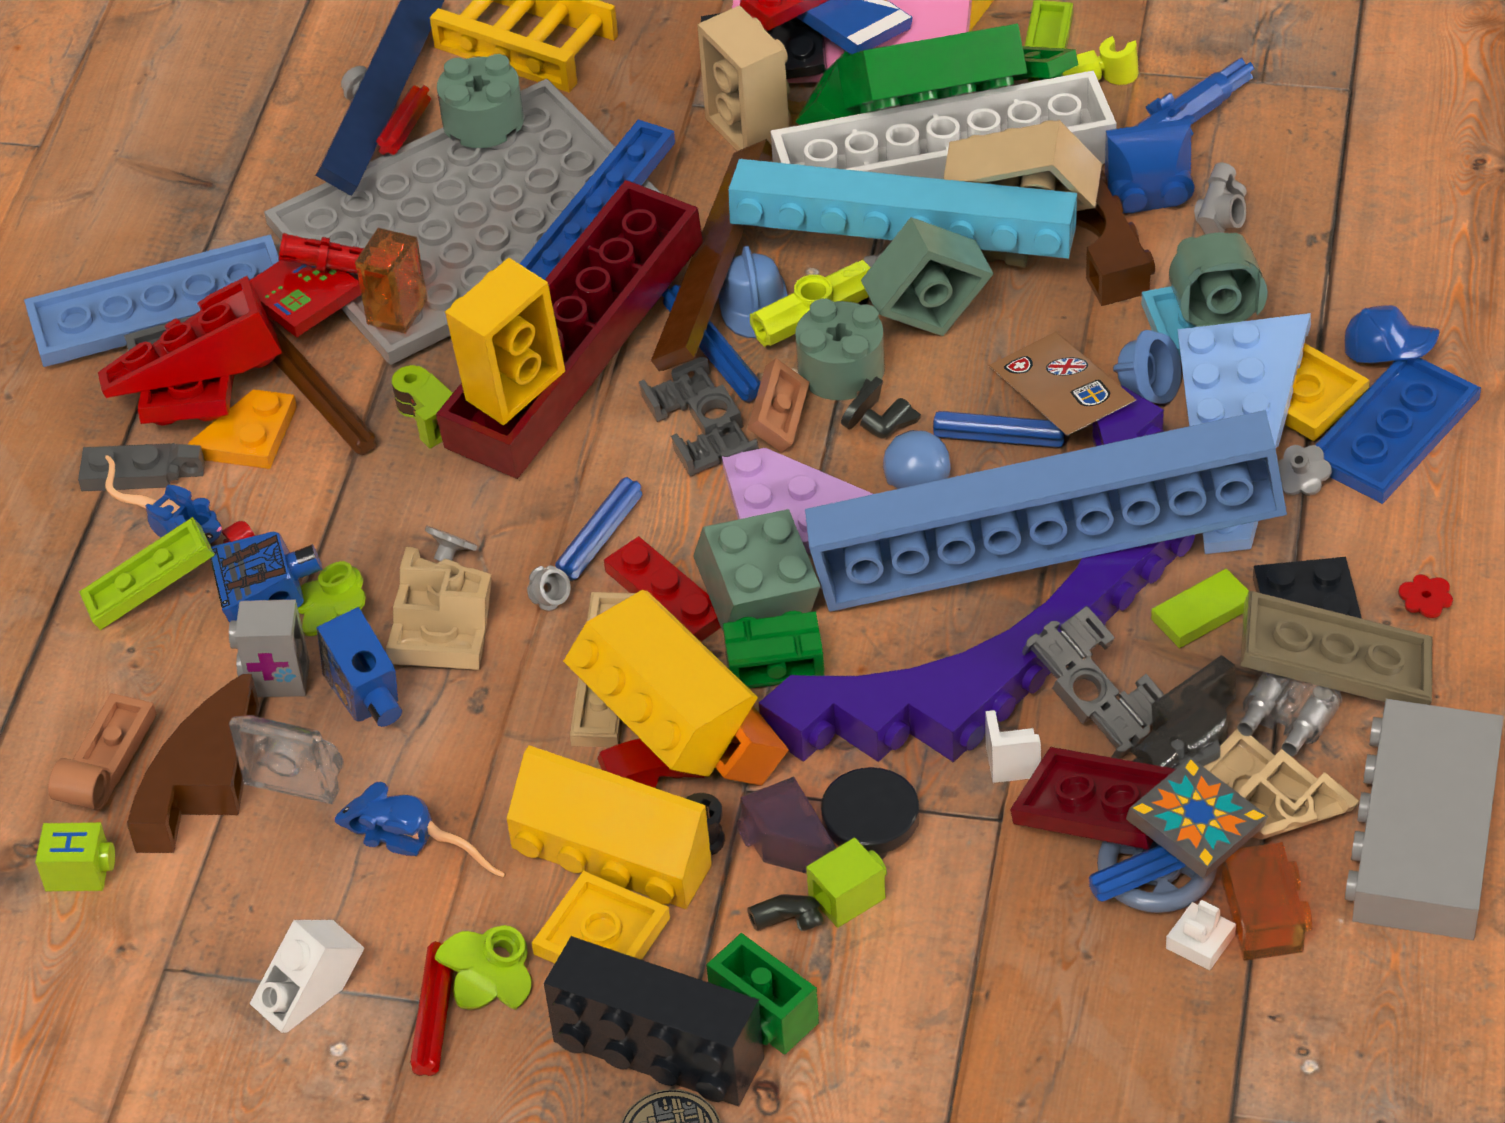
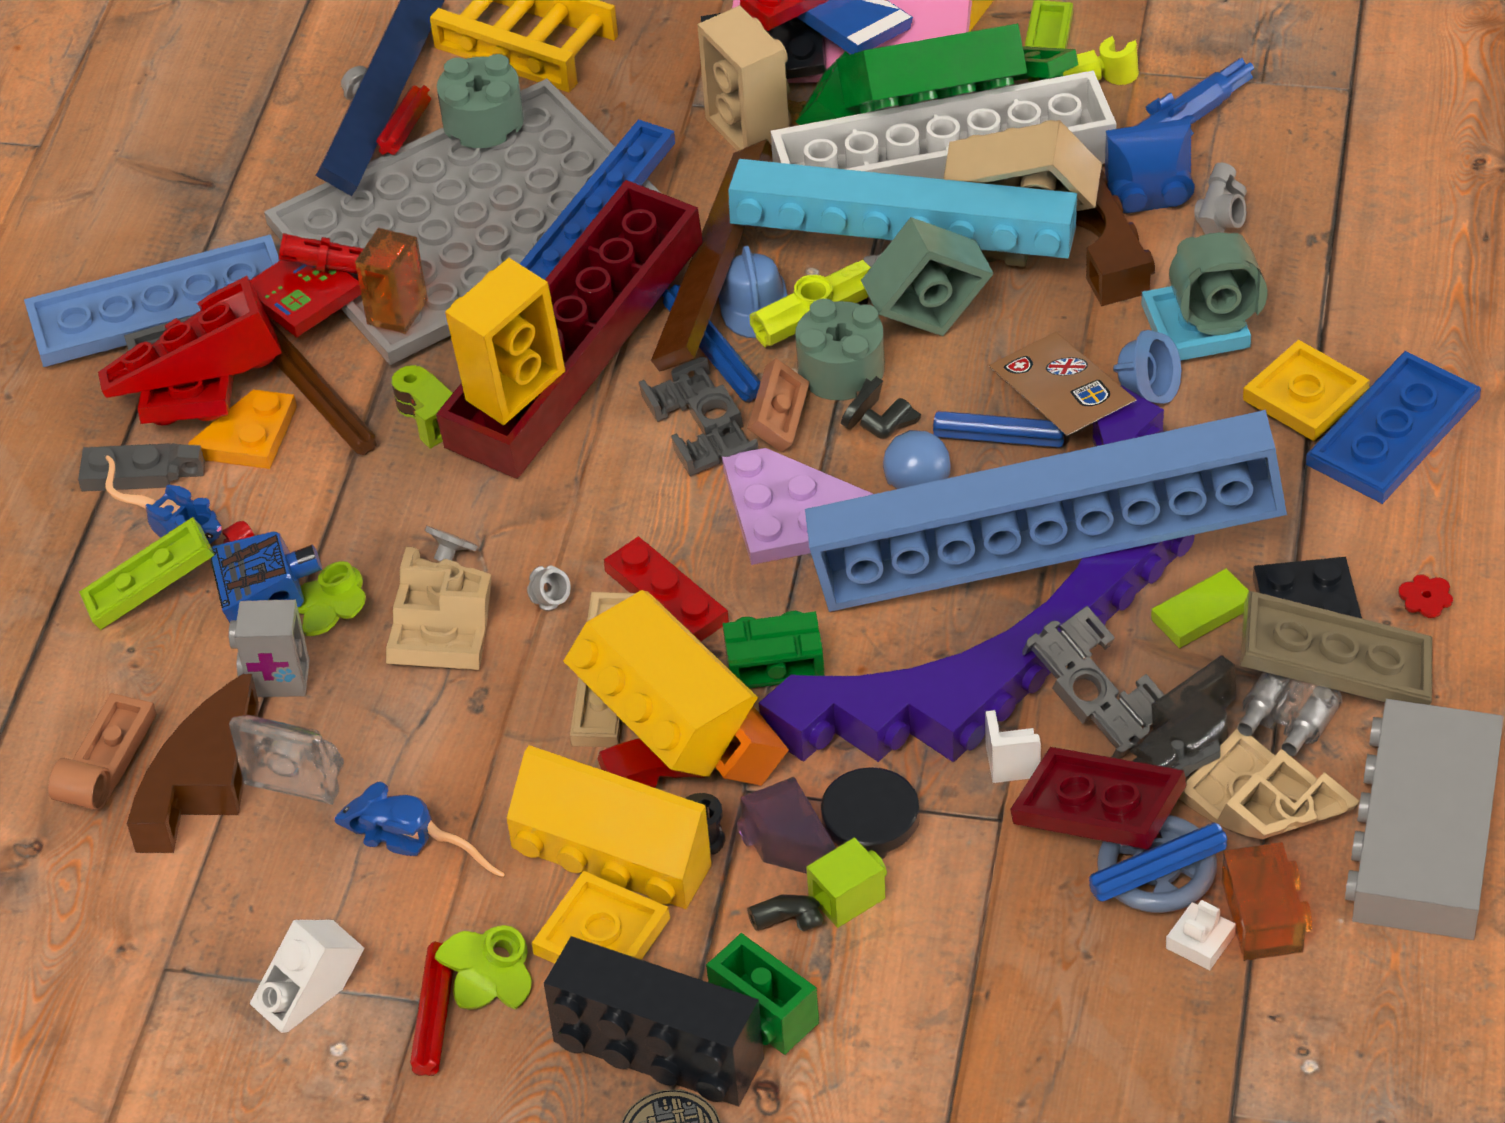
(74, 856): lime brick -> none
(359, 668): blue torso -> none
(599, 528): axle -> none
(756, 567): sand green brick -> none
(1196, 817): tile -> none
(1241, 372): light blue wing -> none
(1307, 475): light grey plant -> none
(1386, 335): blue piece -> none

